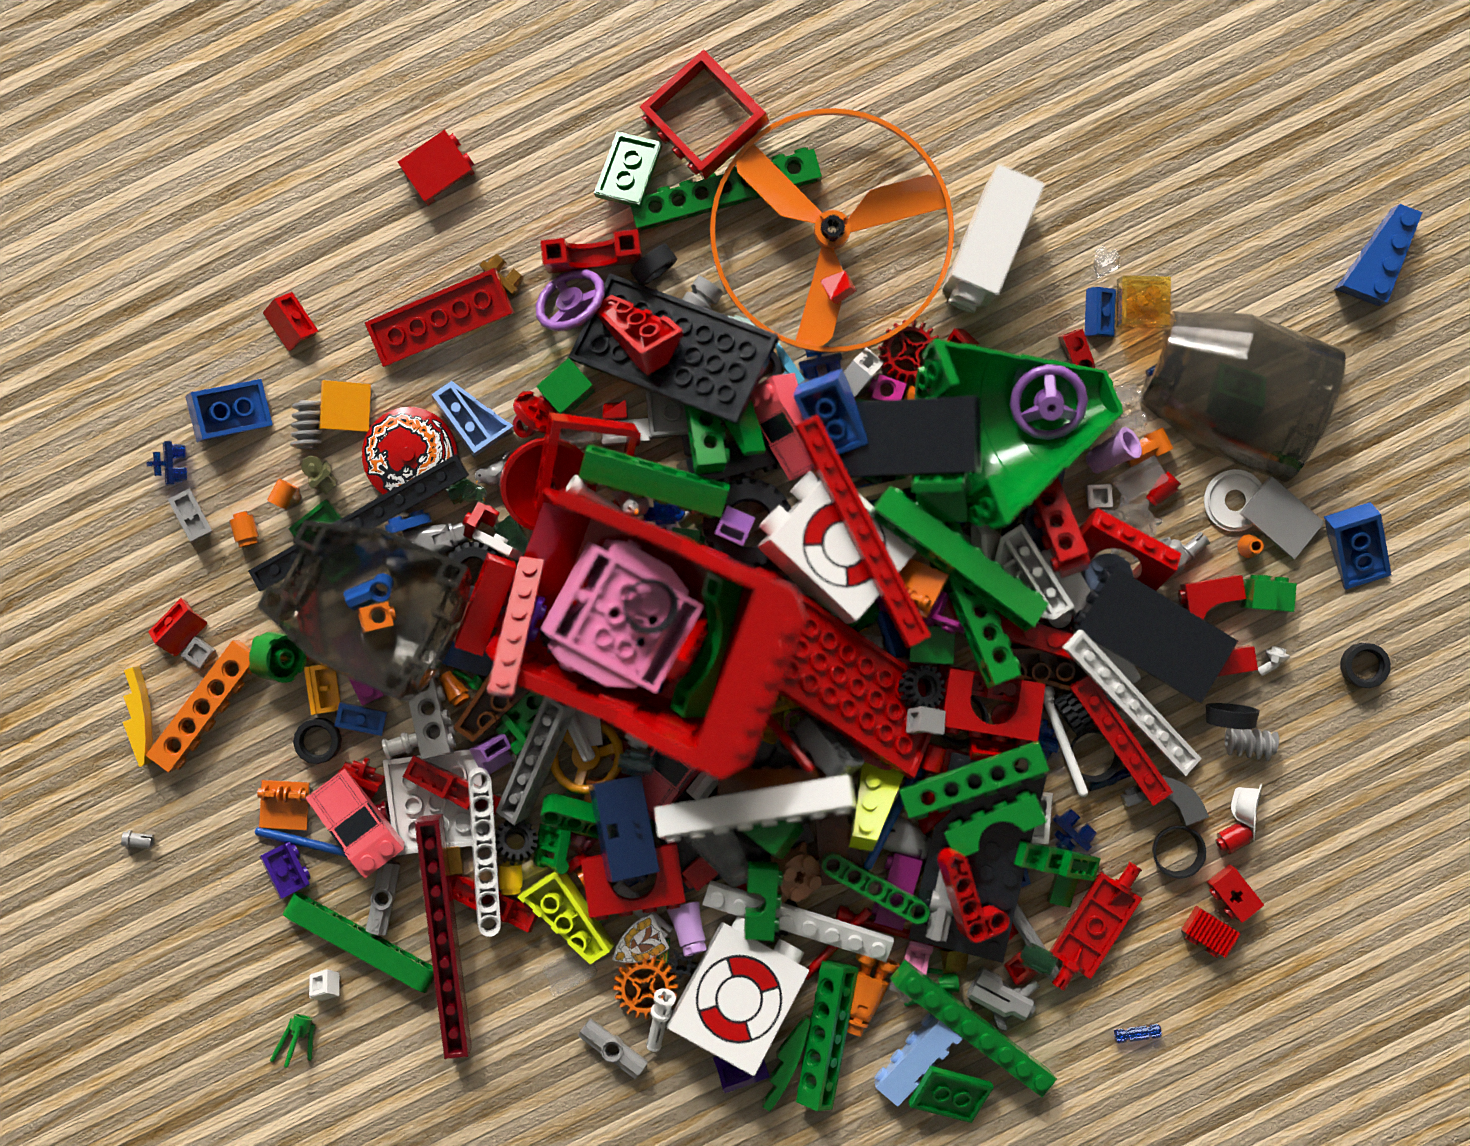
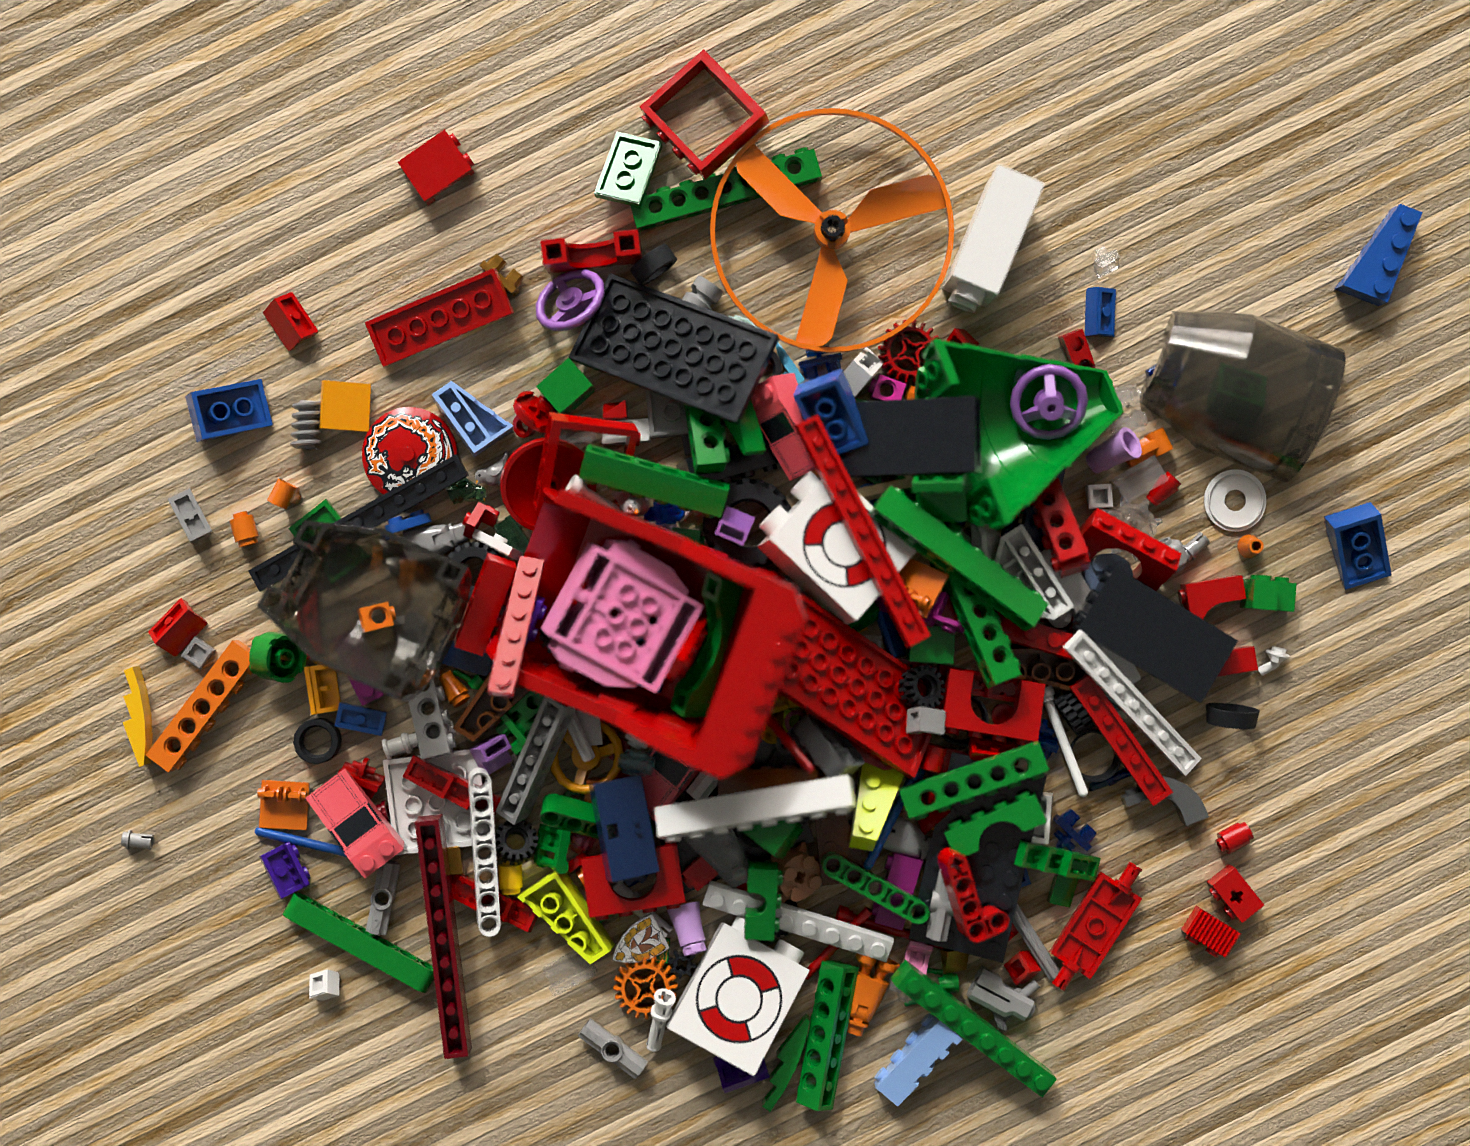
(170, 452): clear blue hips -> none
(300, 1026): green plant -> none
(318, 473): olive hips -> none
(368, 592): blue piece -> none
(640, 333): red wedge -> none
(669, 619): black tyre -> none
(838, 286): slope -> none
(950, 1094): green tile -> none
(1038, 959): clear green brick -> none
(1138, 1033): clear blue axle -> none
(1143, 301): clear yellow brick -> none
(1199, 861): black tyre -> none
(1245, 805): white piece -> none
(1251, 742): light grey piece -> none
(1281, 517): light grey tile -> none
(1382, 673): black tyre -> none

